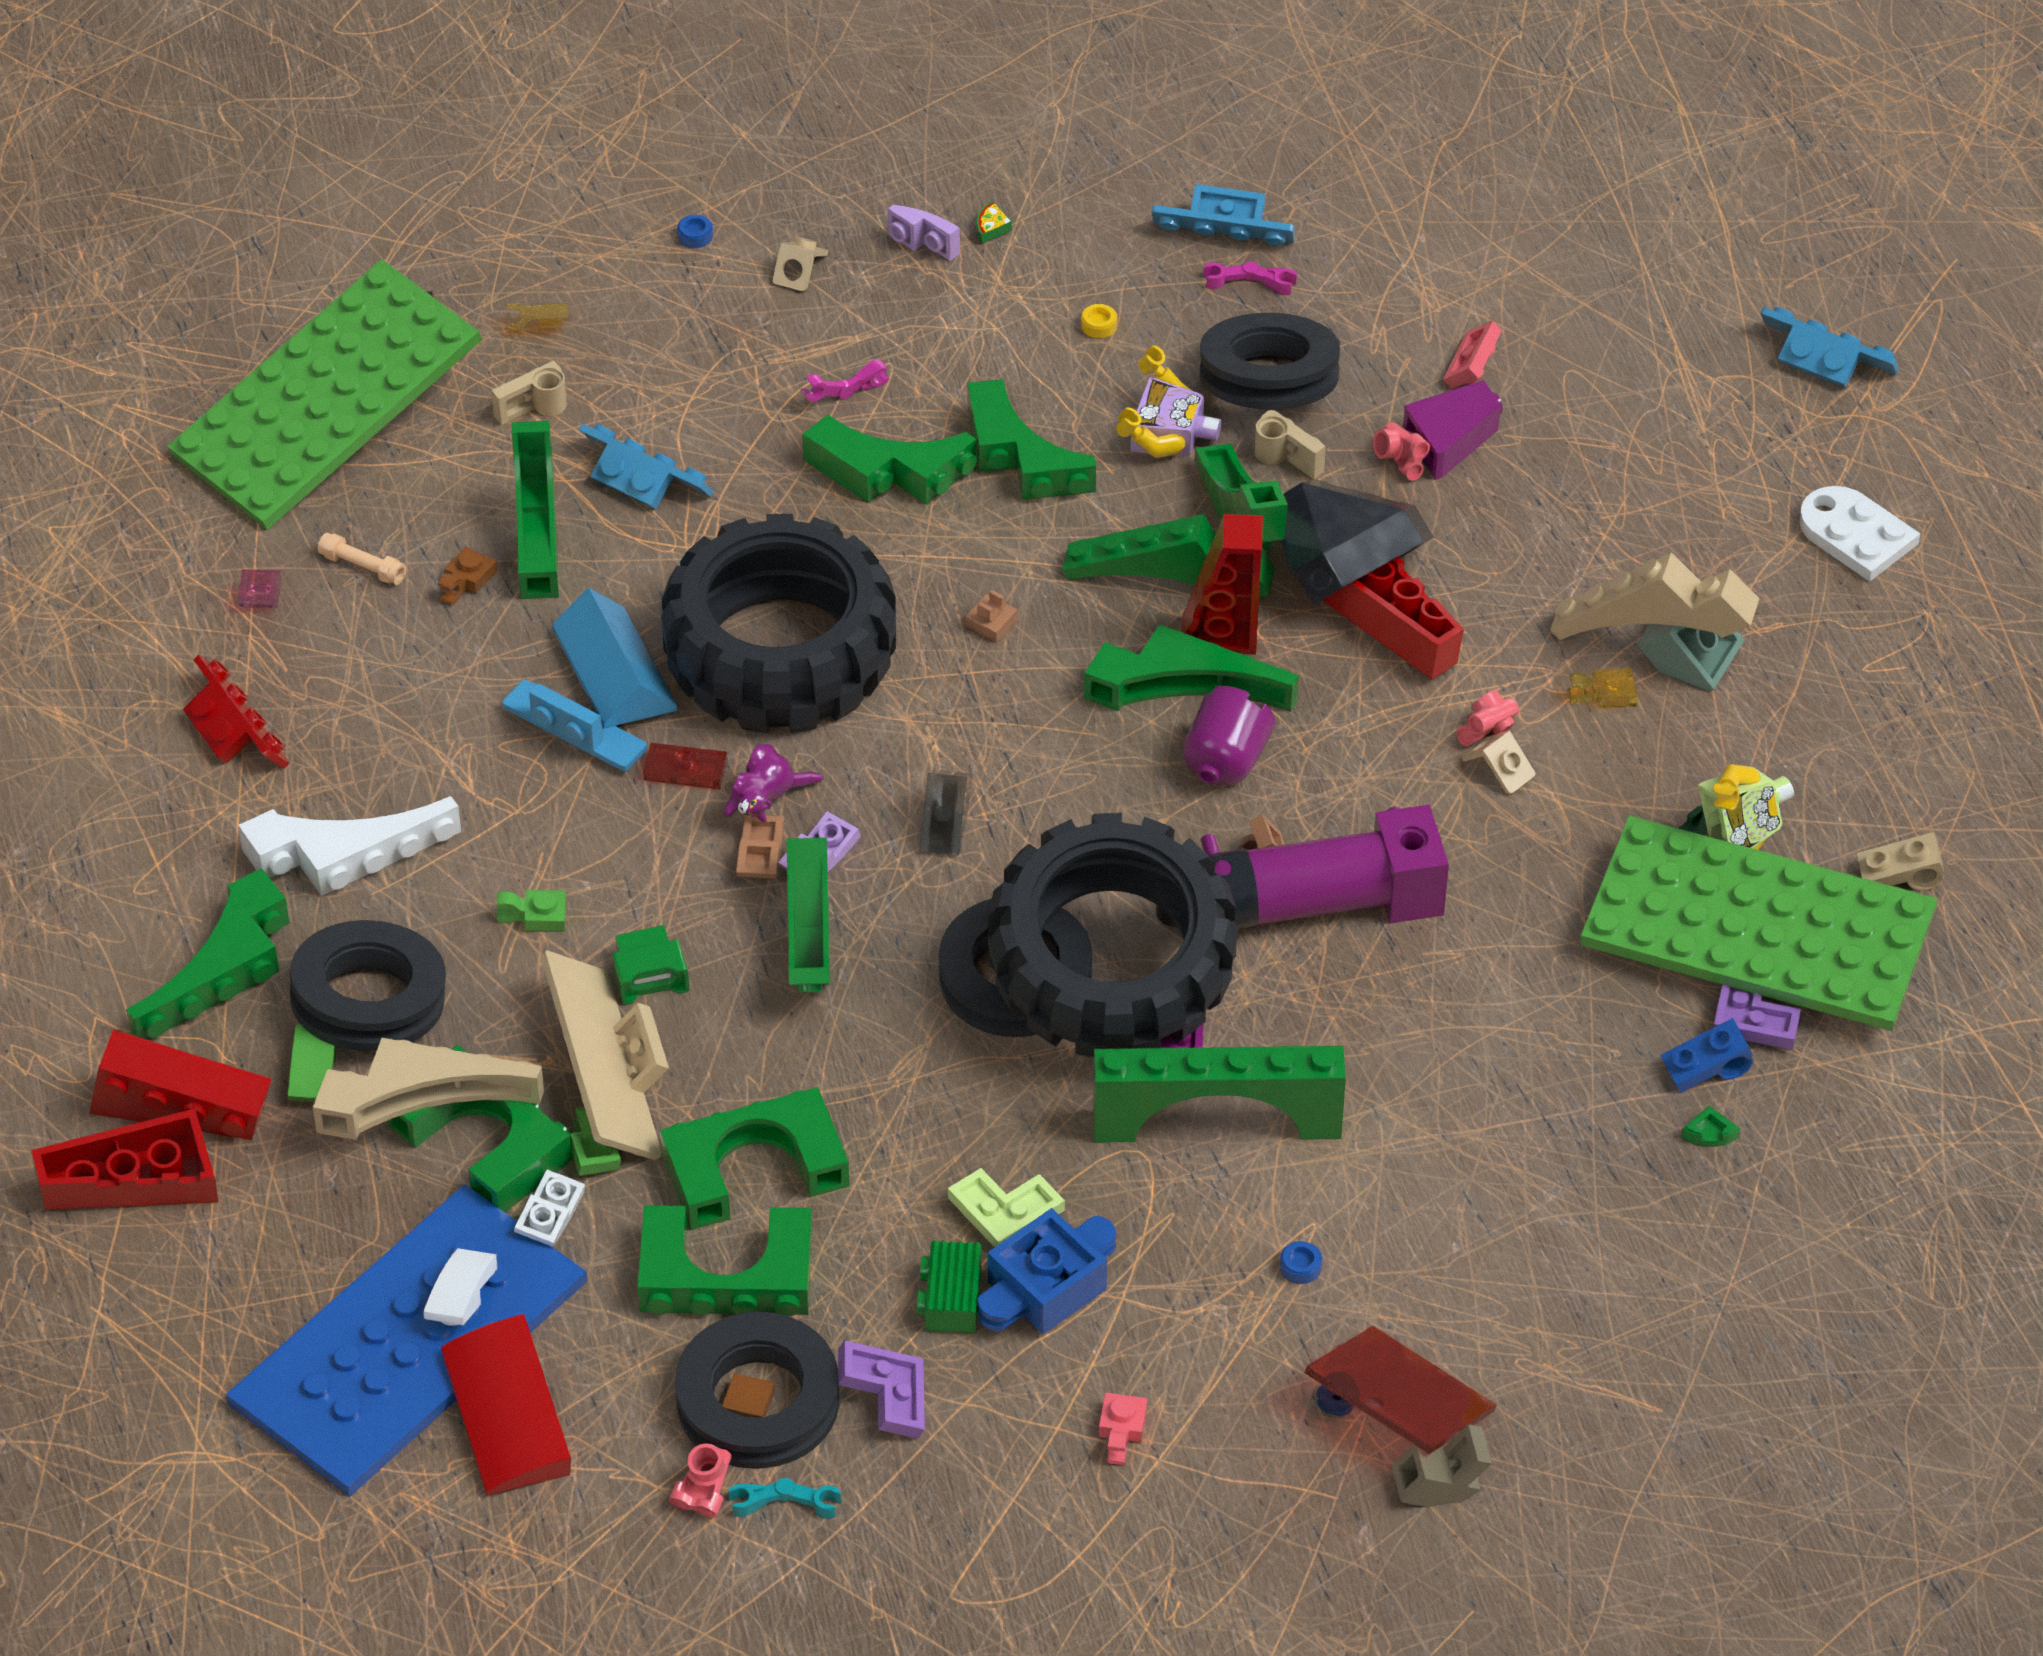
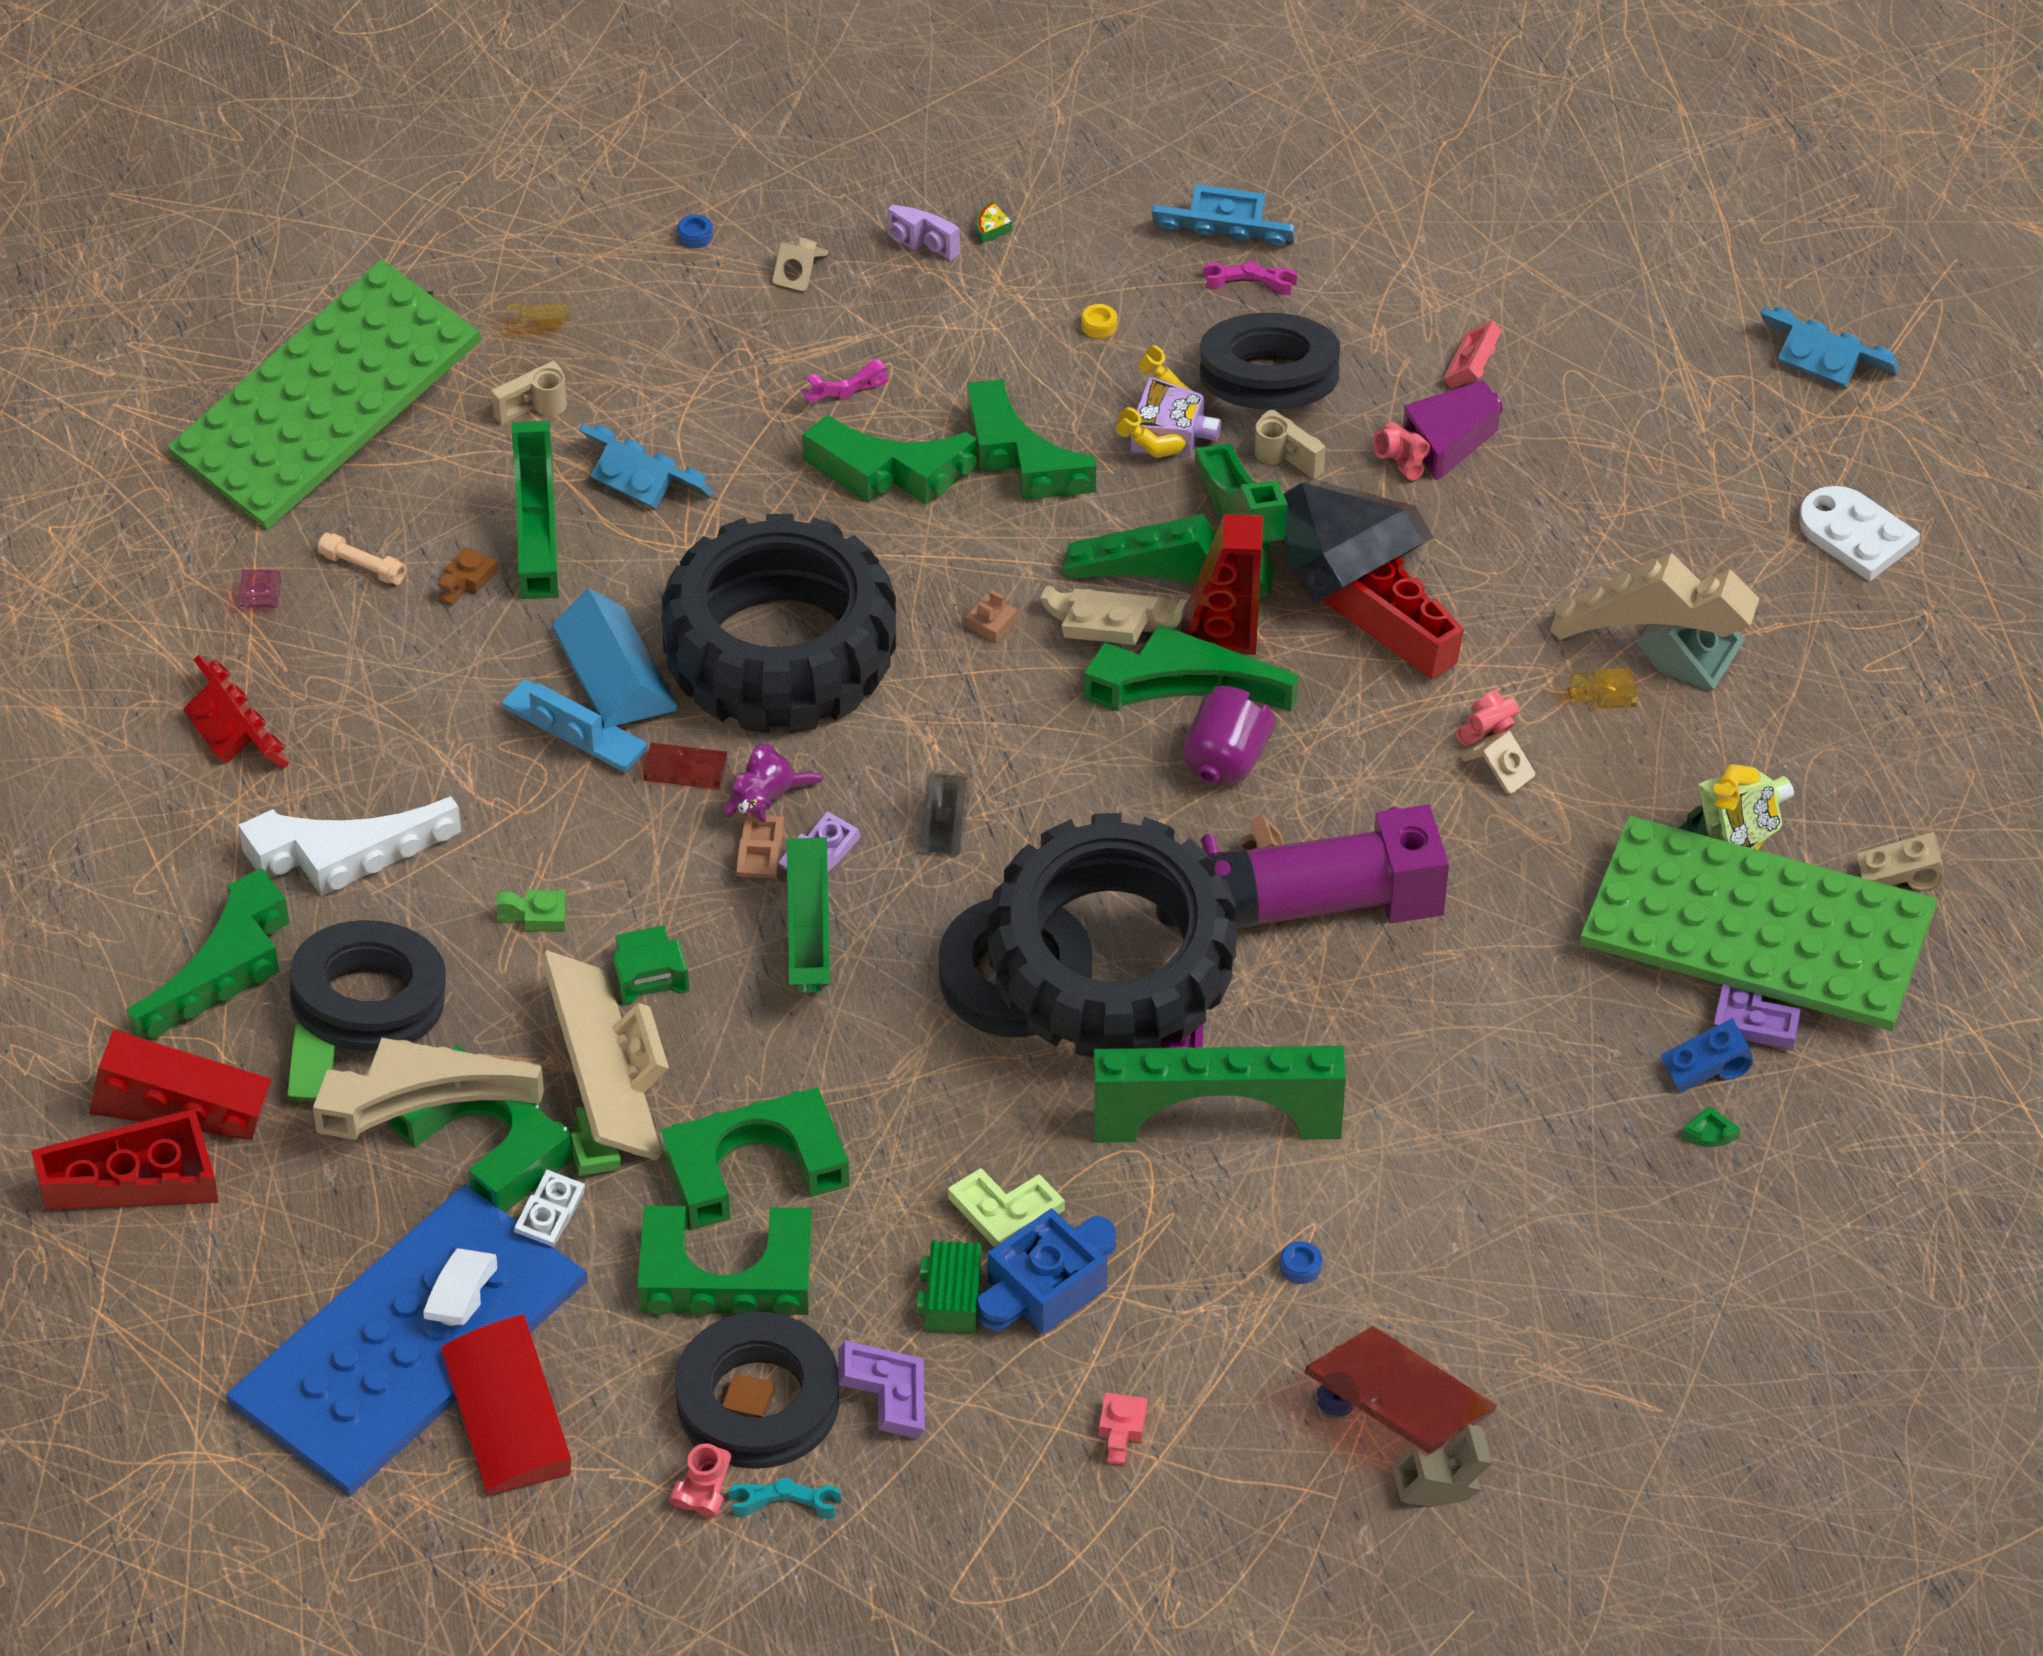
(1110, 615): none -> tan plate

